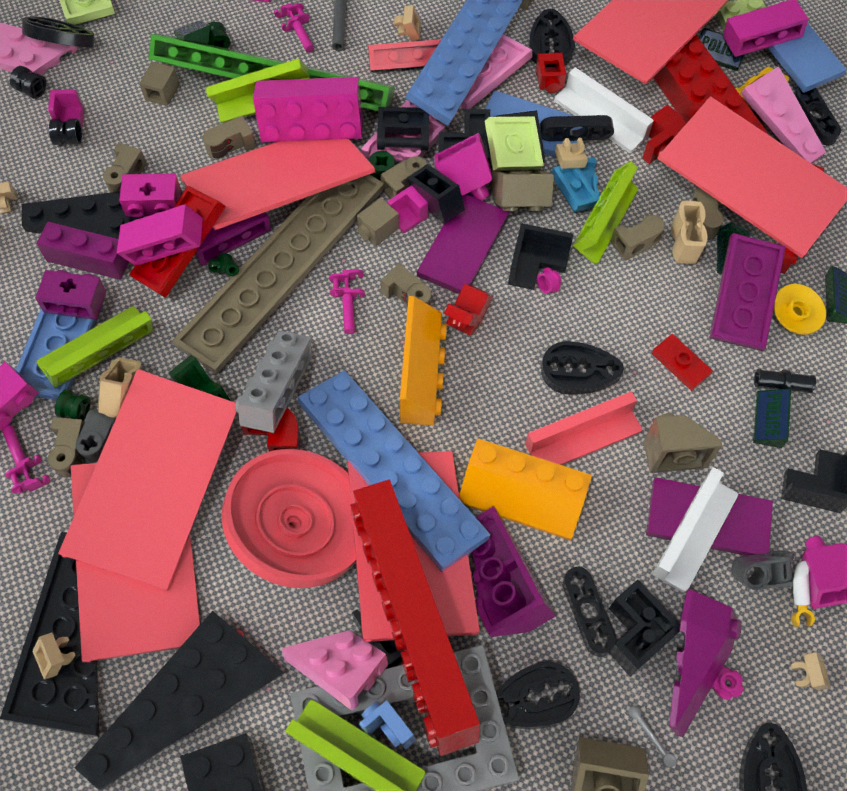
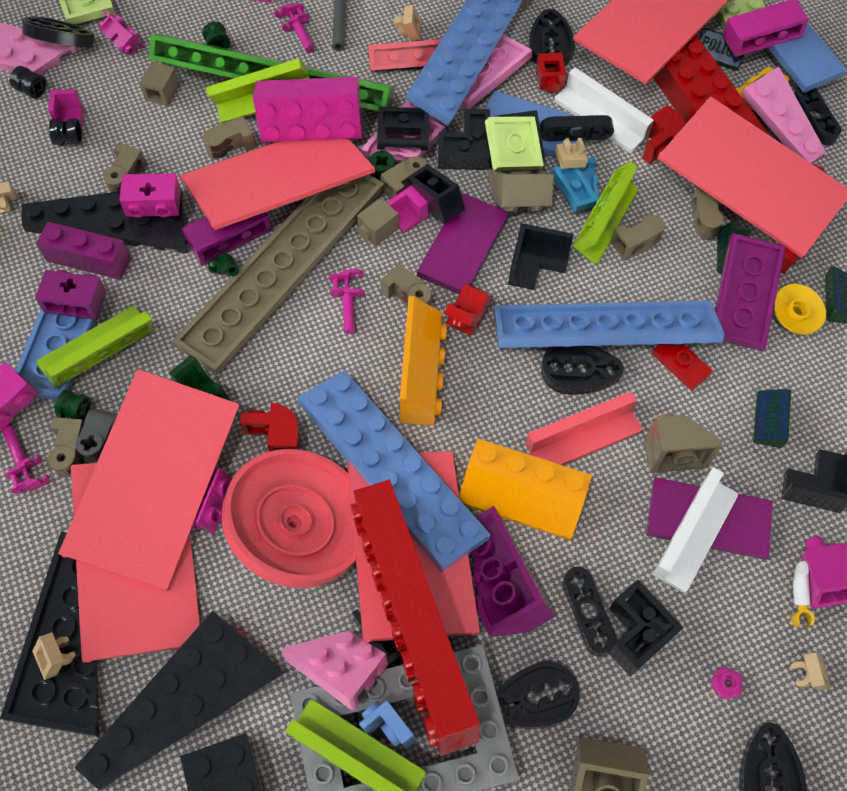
(115, 385): tan brick -> none
(127, 38): none -> dark pink hinge
(160, 235): dark pink brick -> none
(164, 272): red tile -> none
(195, 32): dark green slope -> none
(211, 508): none -> dark pink hinge
(274, 381): light grey brick -> none
(466, 166): dark pink torso -> none
(549, 281): dark pink plate -> none
(607, 324): none -> medium blue plate
(668, 760): light grey hinge -> none
(689, 232): tan brick -> none
(709, 640): magenta wedge -> none
(770, 570): dark grey piece -> none
(784, 380): black pin -> none

